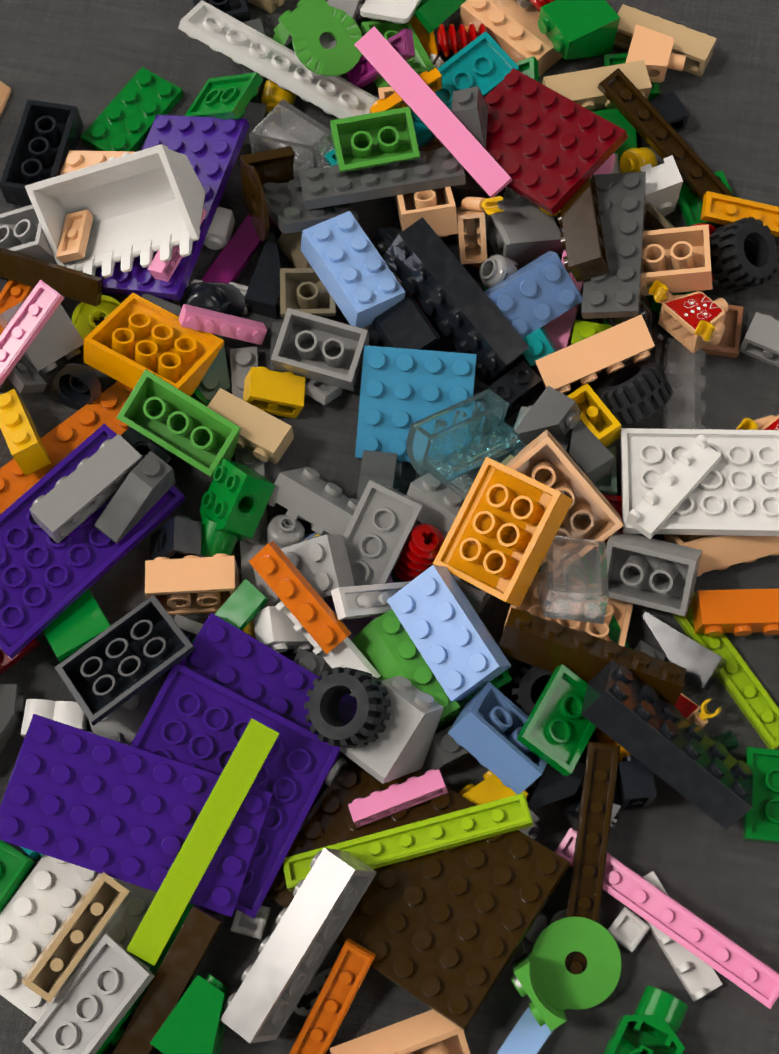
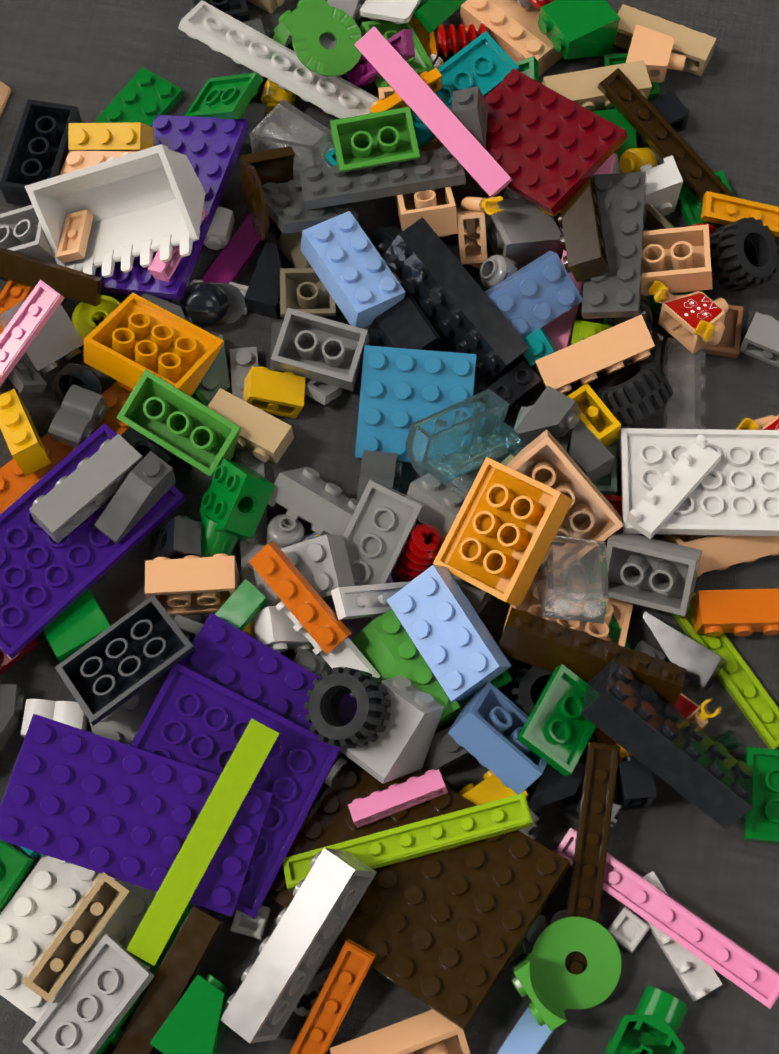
(78, 416): none -> dark grey brick
(110, 137): none -> yellow brick
(222, 324): bright pink piece -> none

